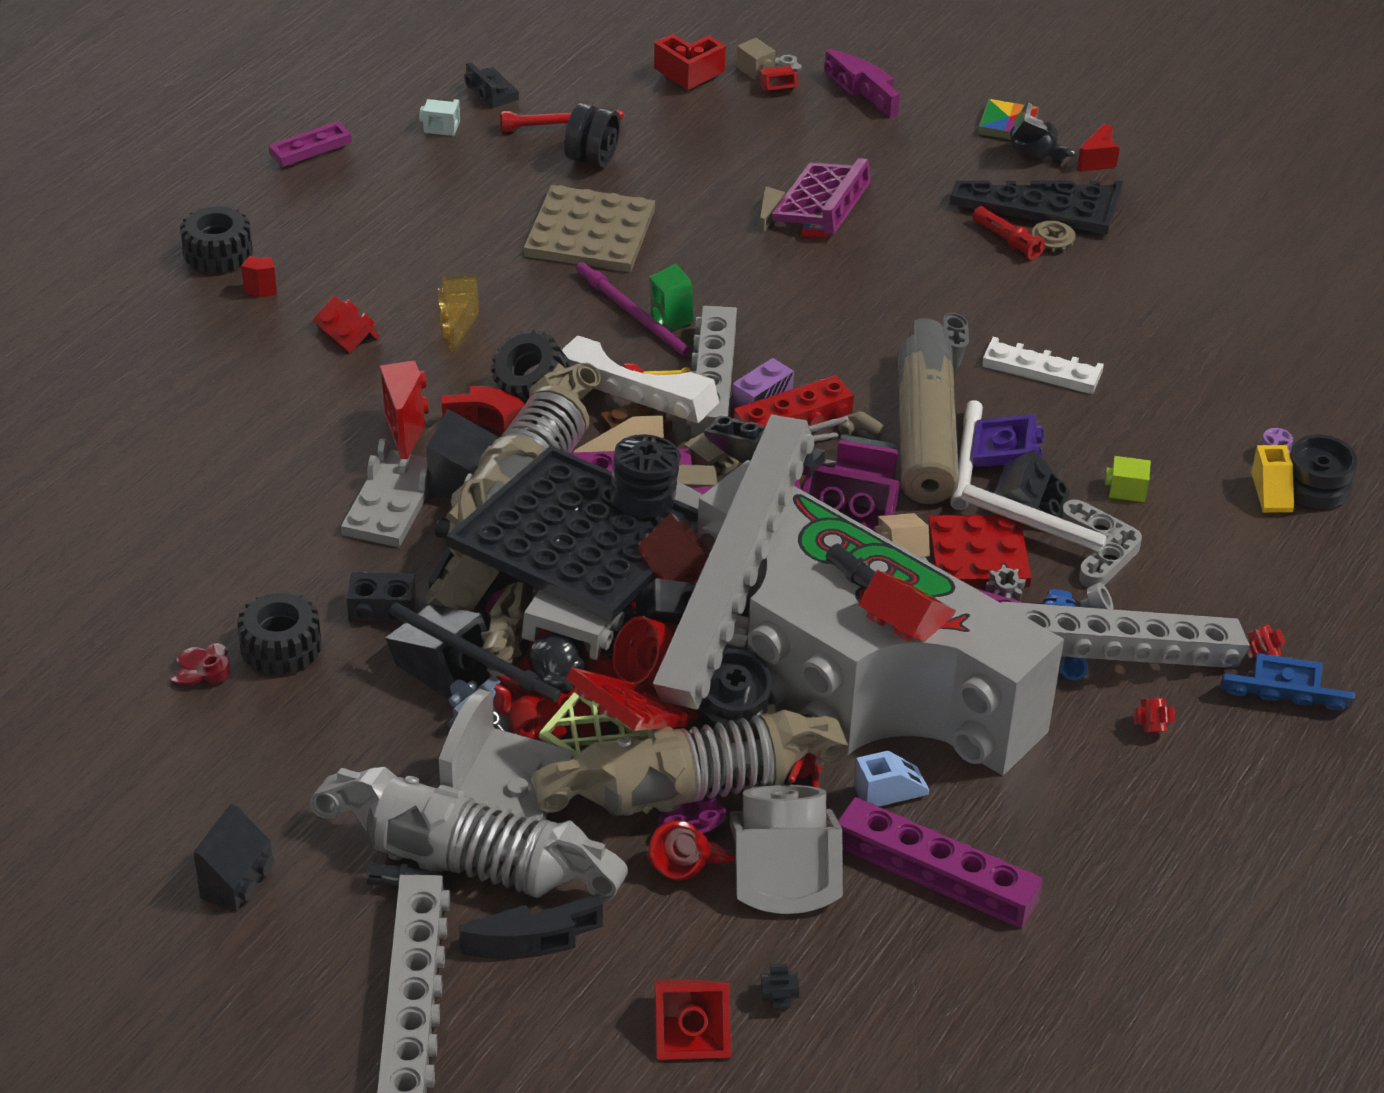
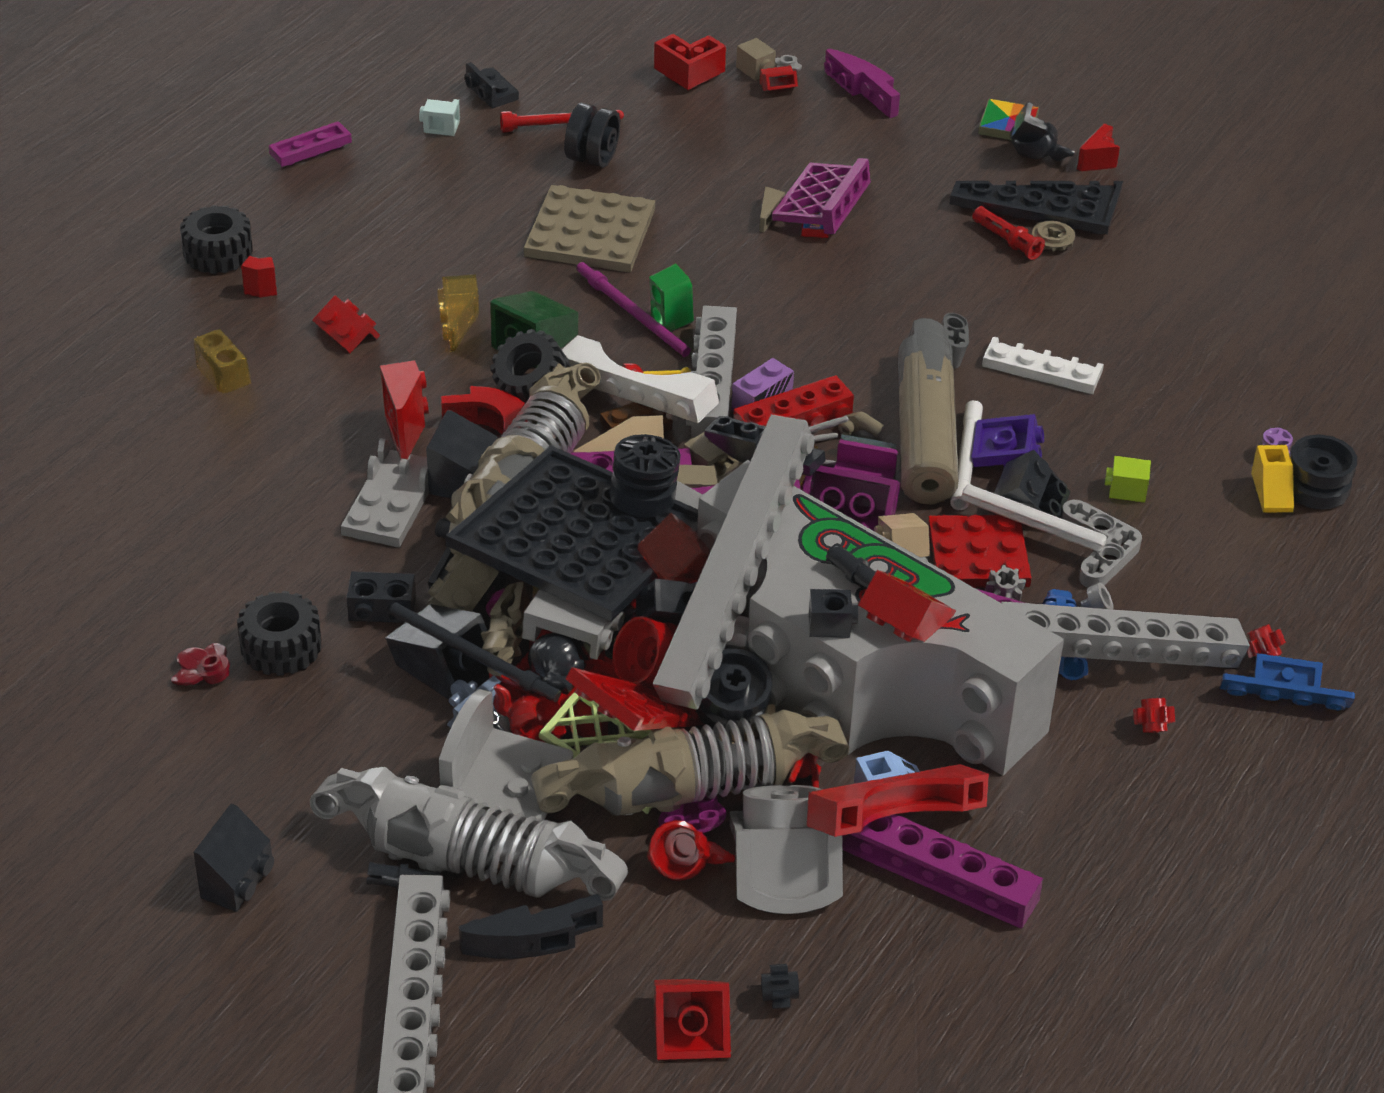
(222, 375): none -> clear yellow piece
(529, 312): none -> dark green slope
(831, 613): none -> black brick
(853, 806): none -> red arch

